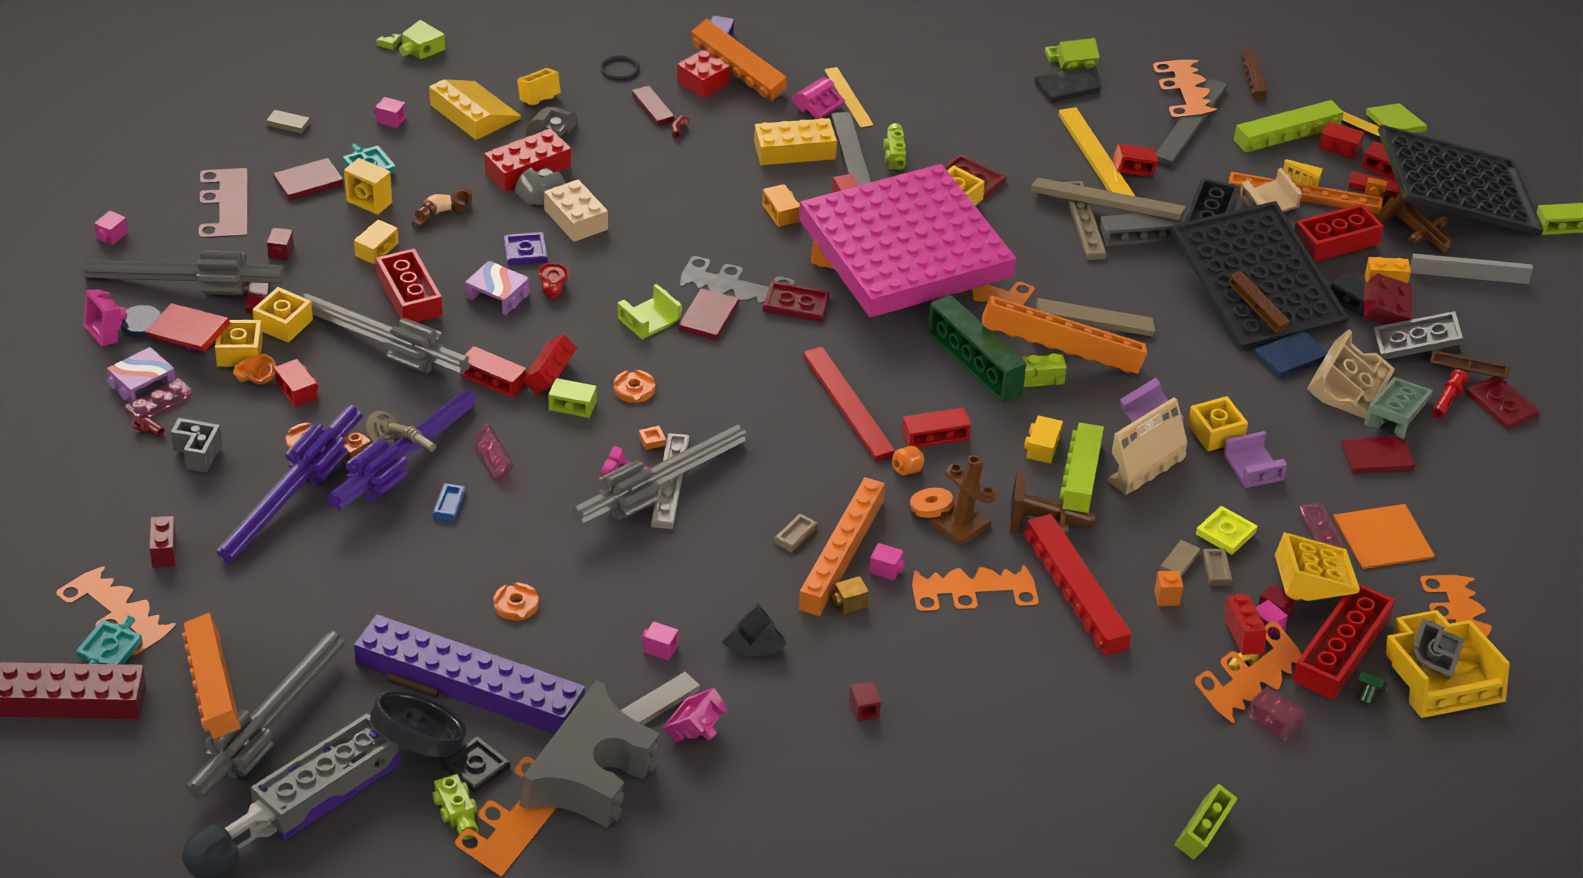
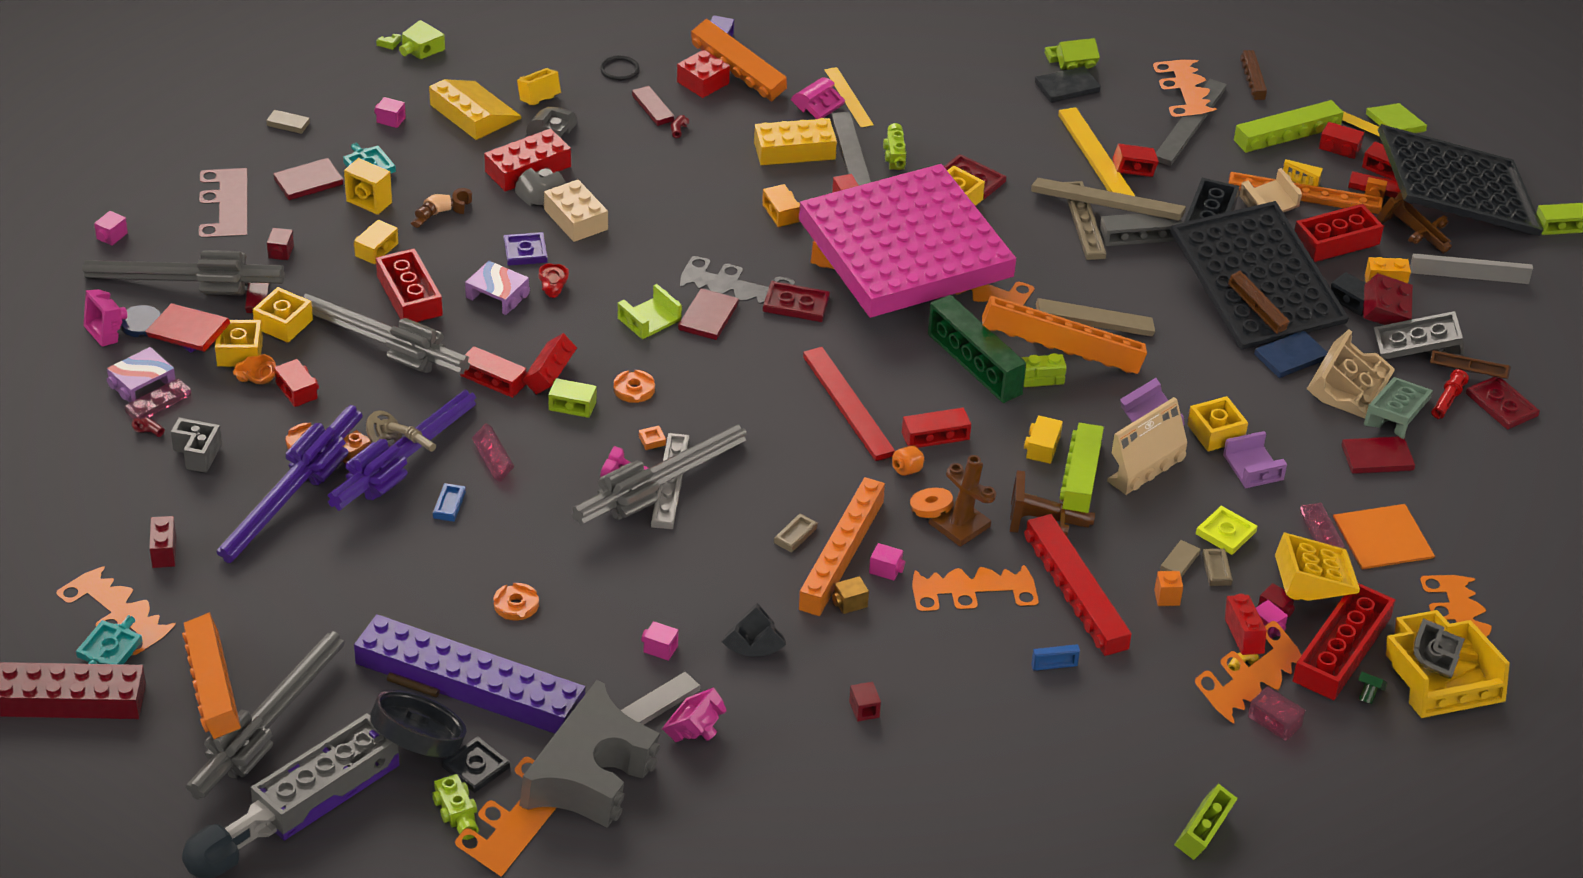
(1055, 657): none -> blue tile

